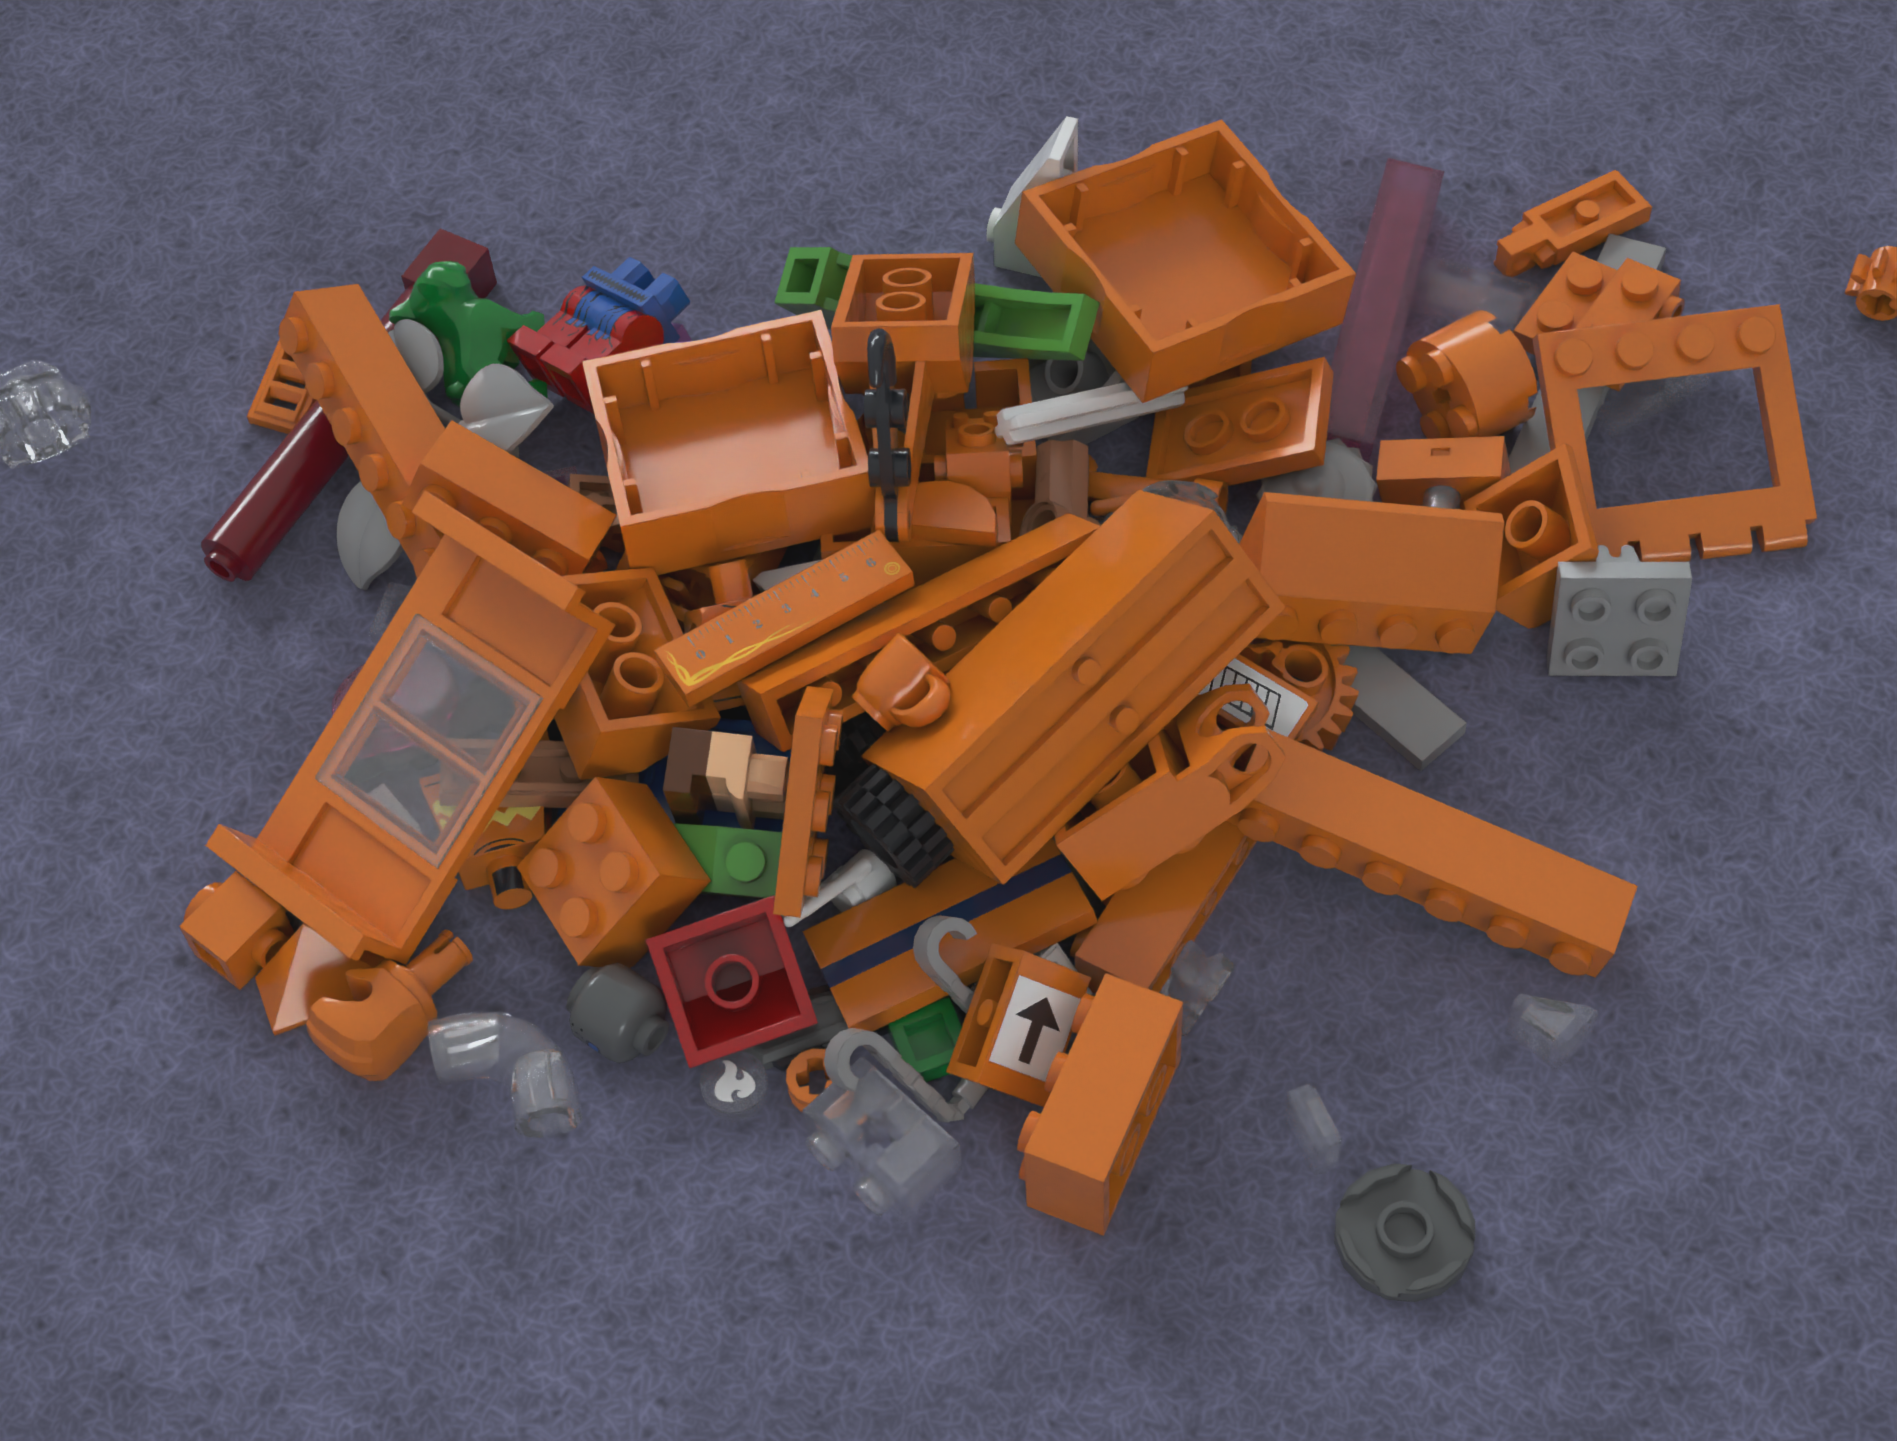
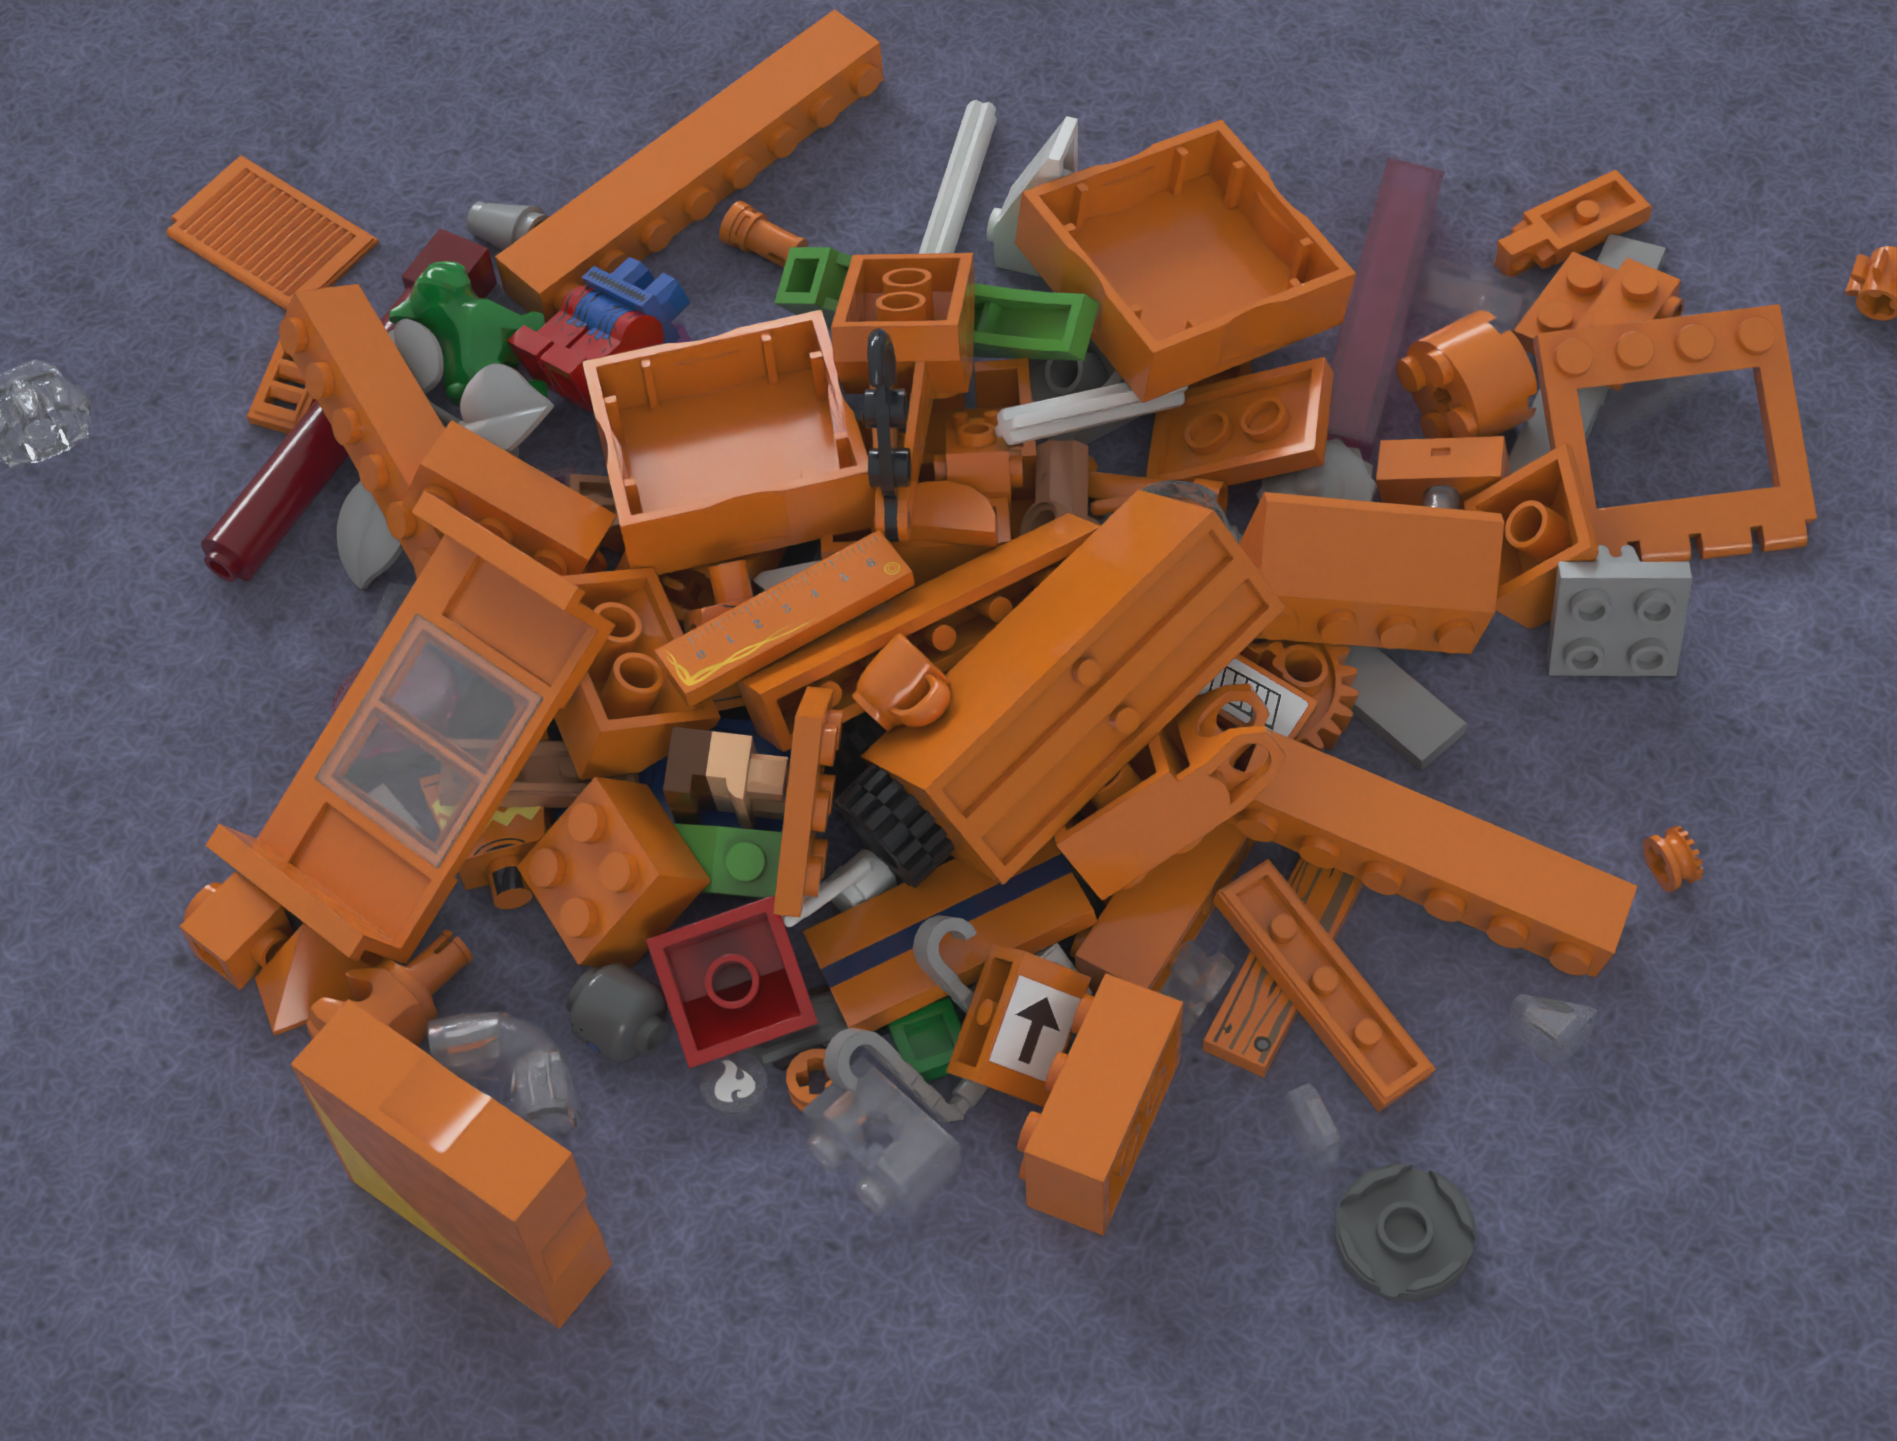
(268, 233): none -> orange window
(454, 1163): none -> orange tile
(503, 223): none -> light grey cone
(695, 163): none -> orange brick
(754, 233): none -> orange pin
(960, 179): none -> white axle
(1256, 1009): none -> orange tile
(1323, 985): none -> orange tile
(1672, 858): none -> orange bush

